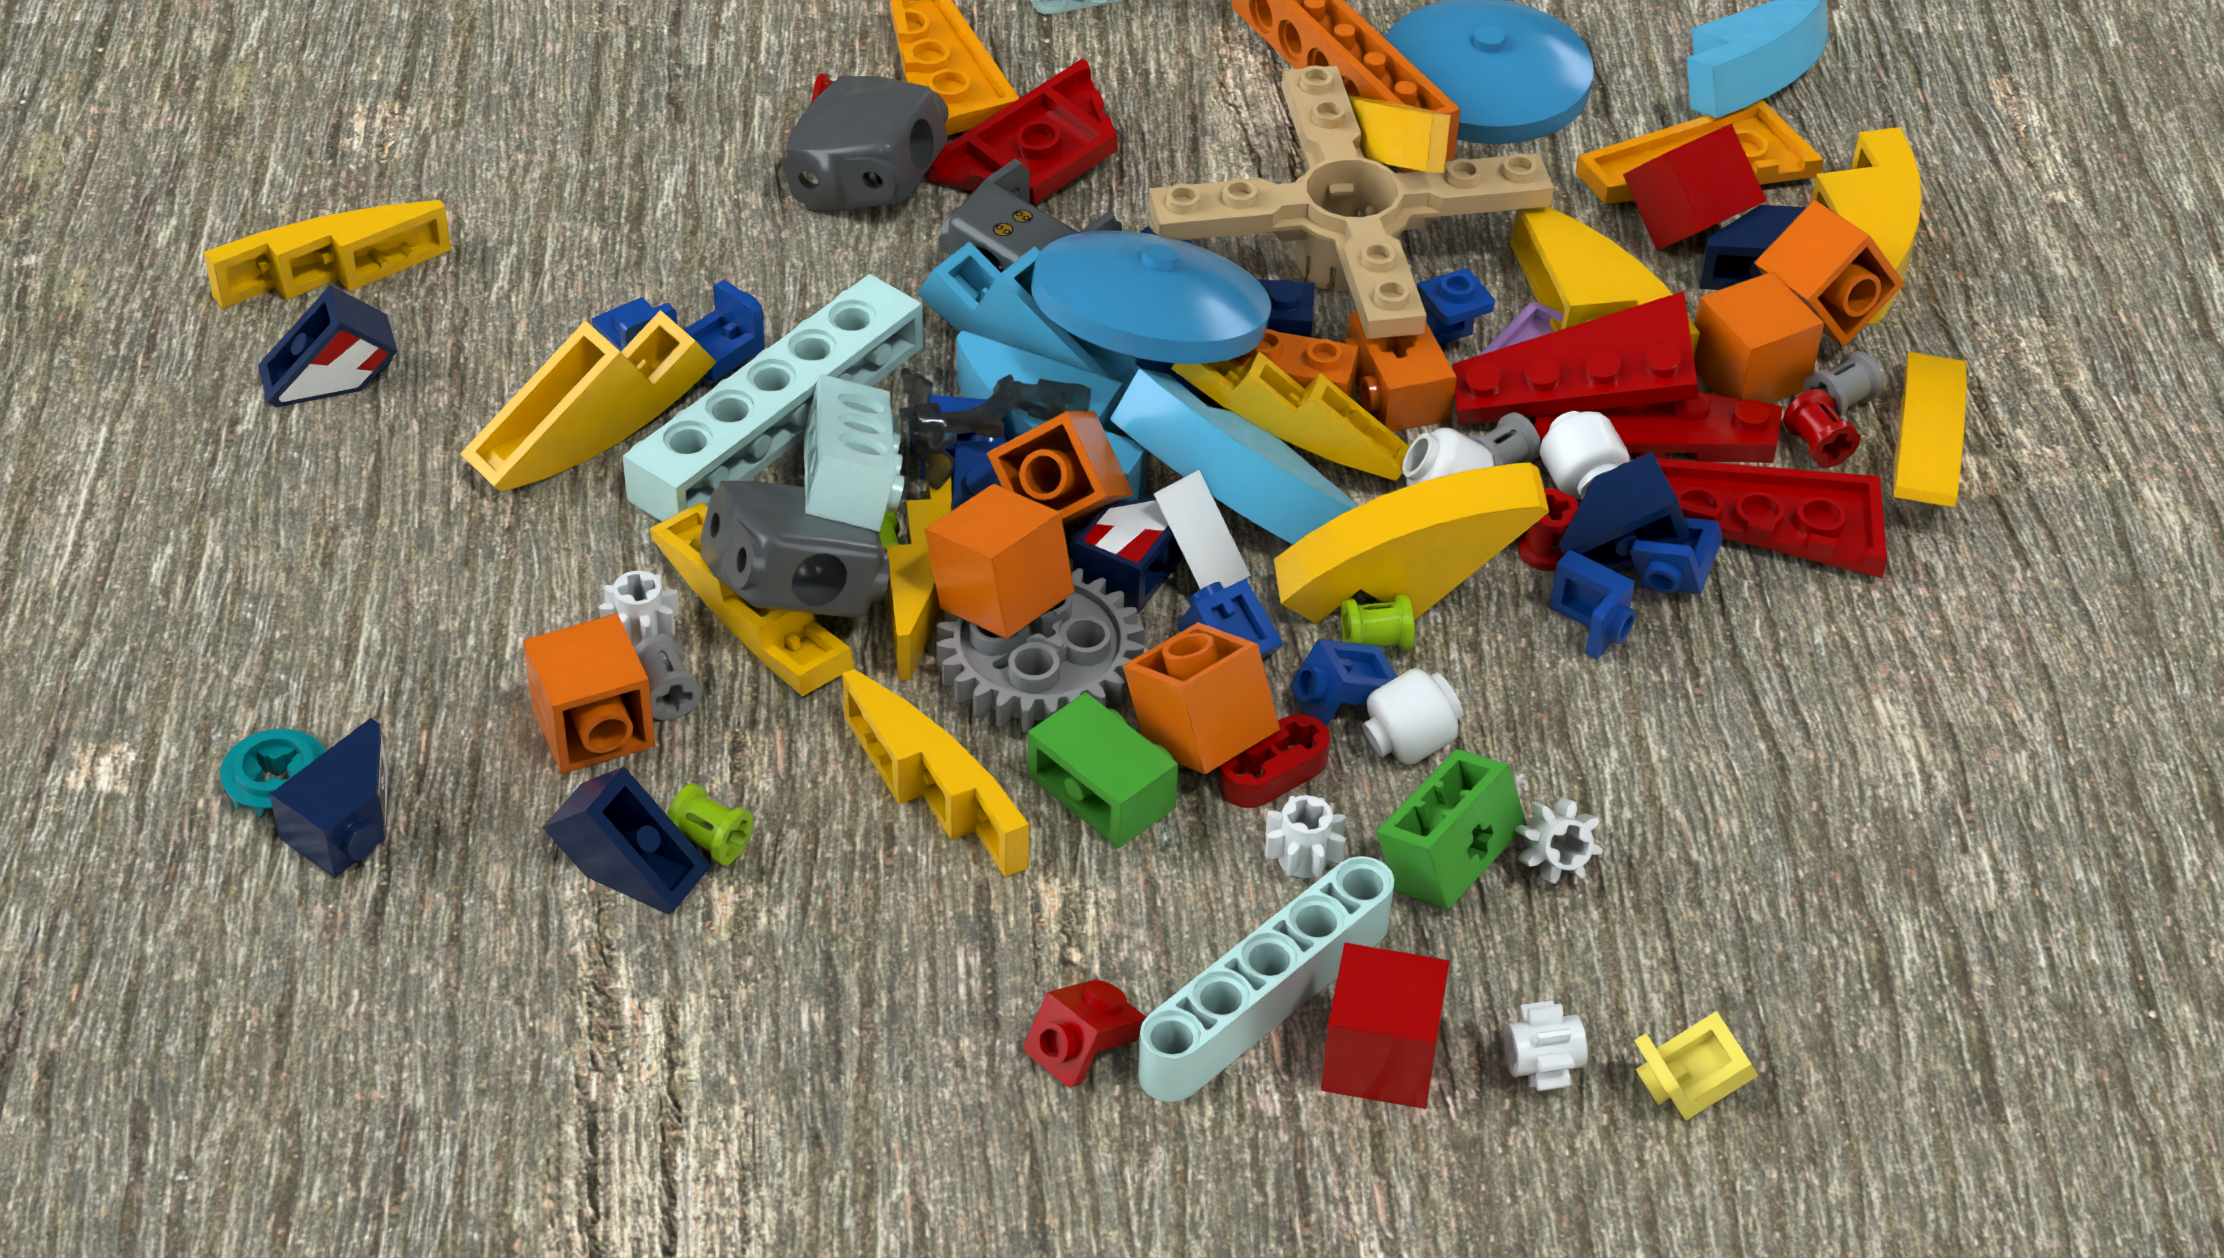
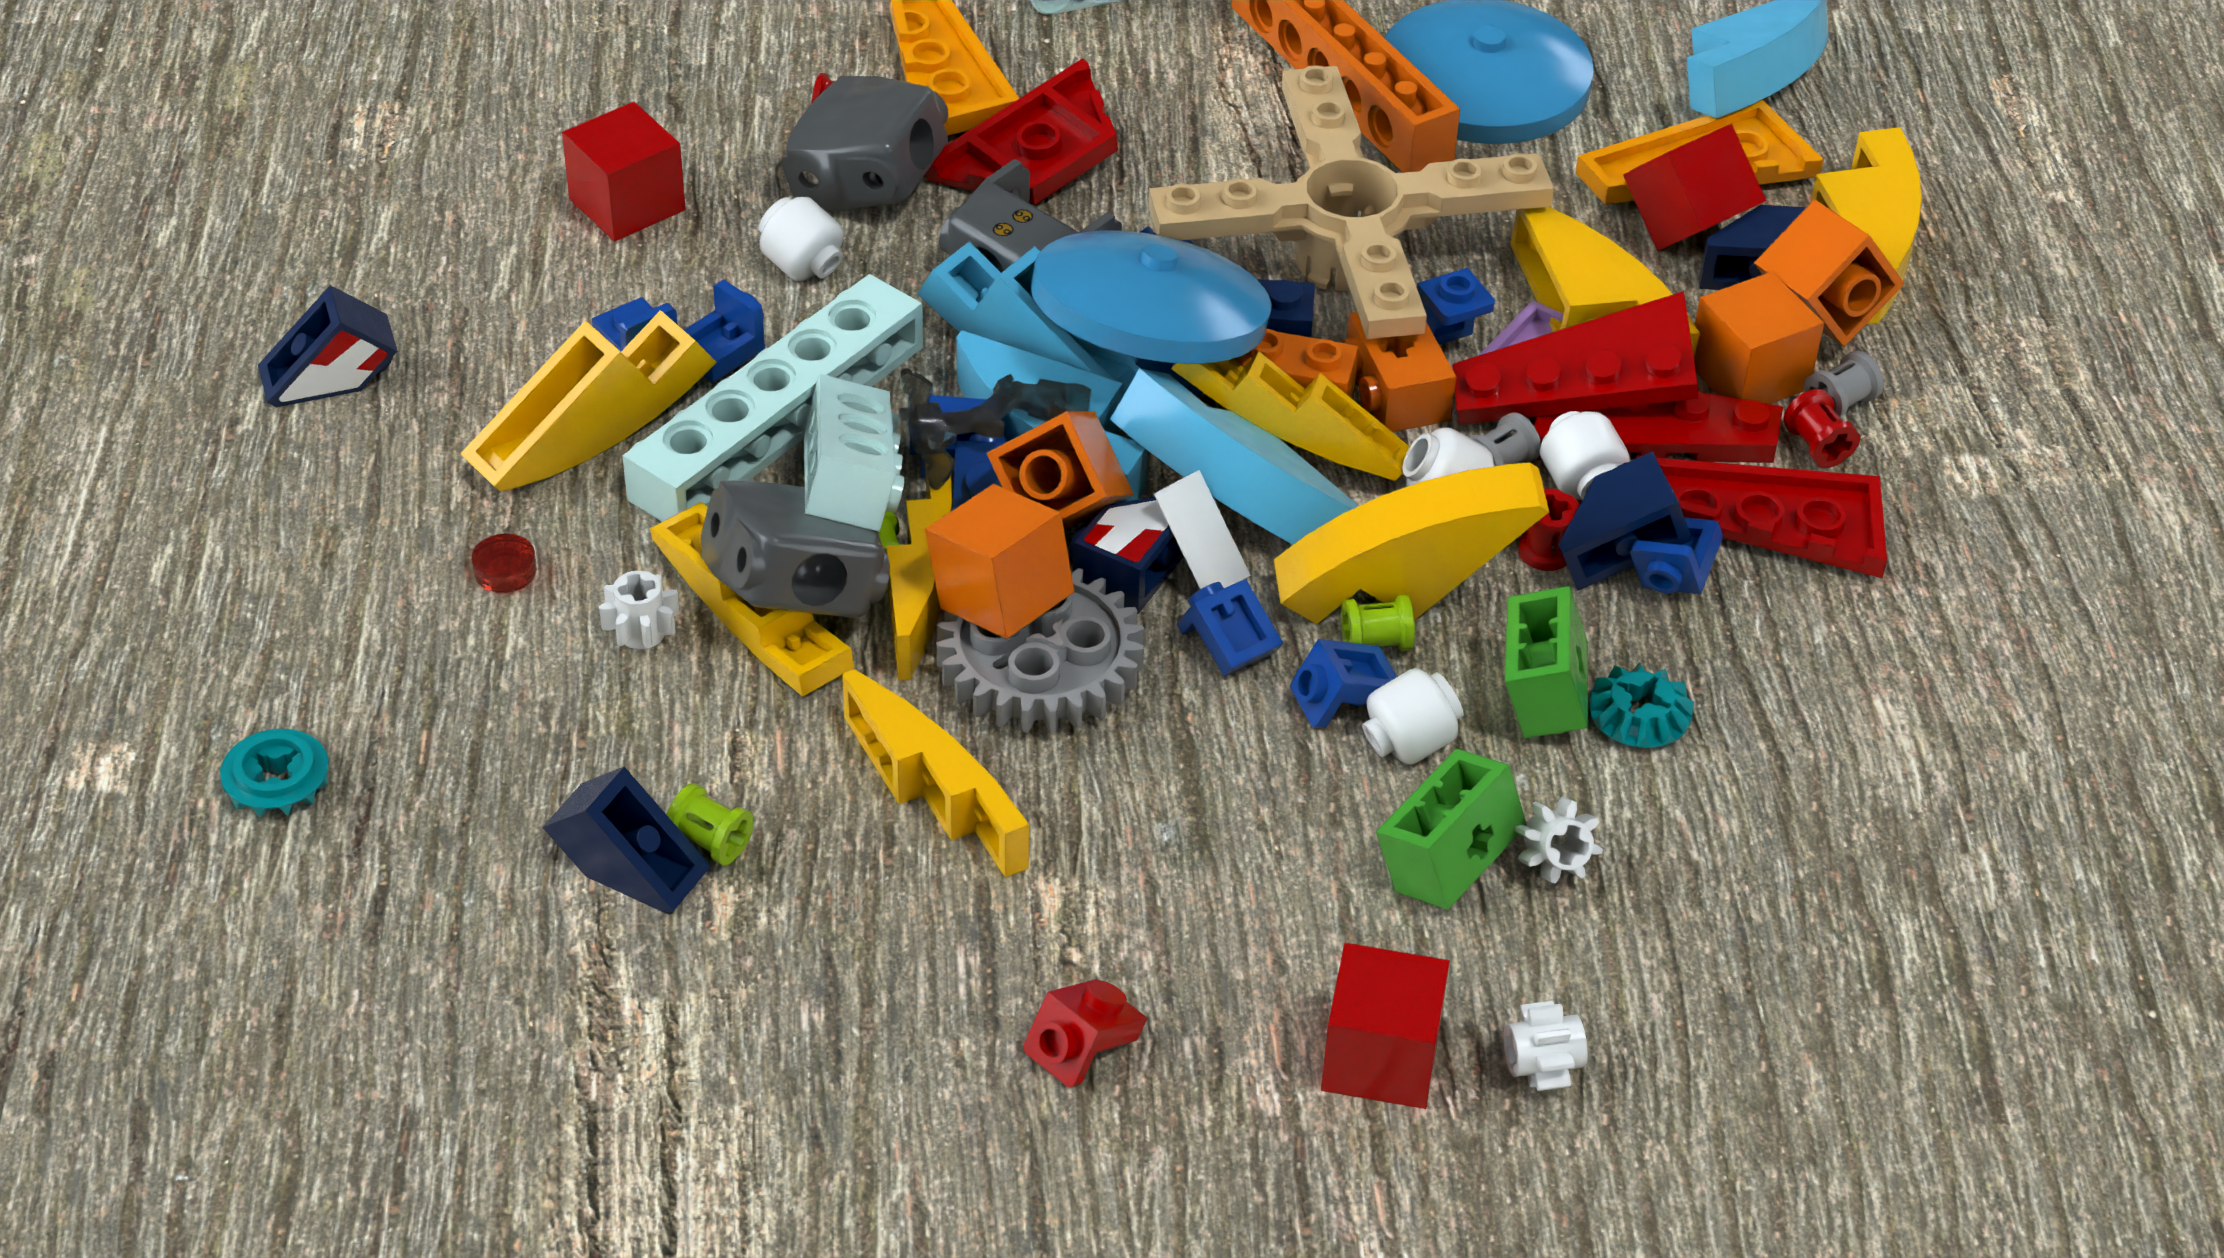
(337, 802): dark blue slope -> none
(340, 246): yellow slope -> none
(504, 563): none -> clear red tile
(589, 693): orange head -> none
(624, 171): none -> red head
(668, 677): light grey bush -> none
(801, 238): none -> white head
(1102, 769): bright green brick -> none
(1202, 696): orange head -> none
(1262, 979): light aqua beam -> none
(1279, 766): red beam -> none
(1305, 836): white gear -> none
(1402, 134): yellow slope -> none
(1547, 662): none -> bright green brick
(1595, 599): blue bracket -> none
(1648, 726): none -> teal gear
(1695, 1066): light yellow bracket -> none
(1930, 430): yellow slope -> none

